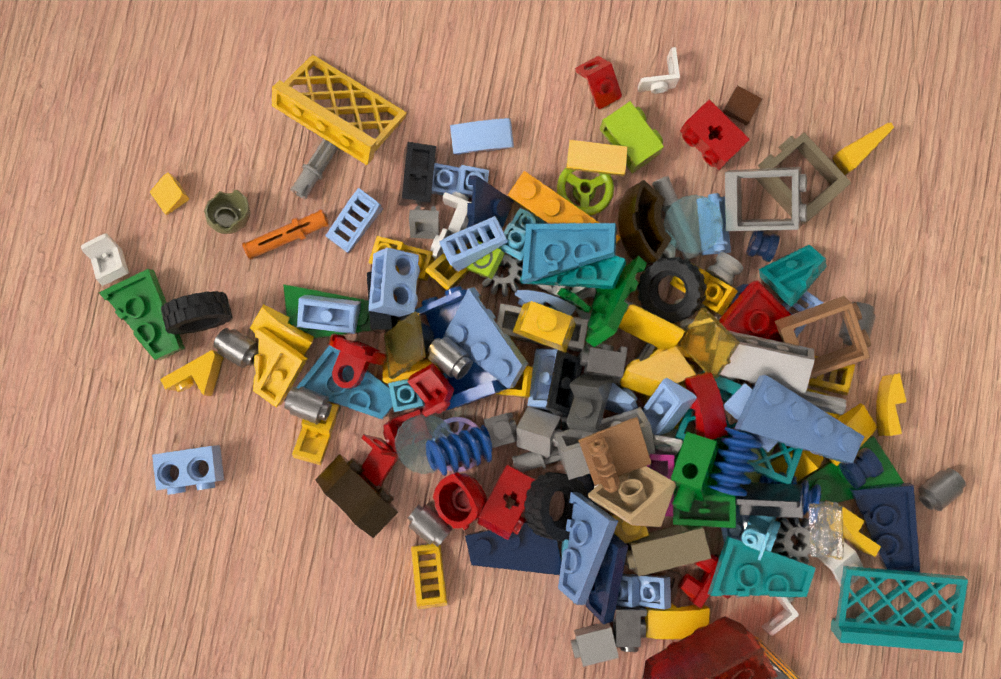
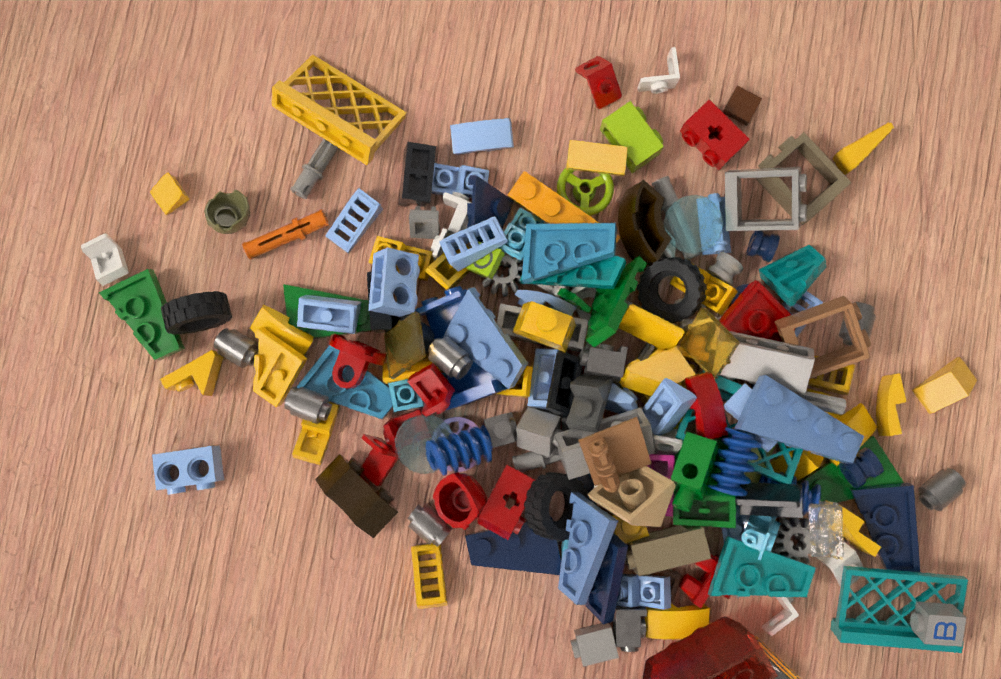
(938, 624): none -> light grey brick
(946, 386): none -> yellow slope

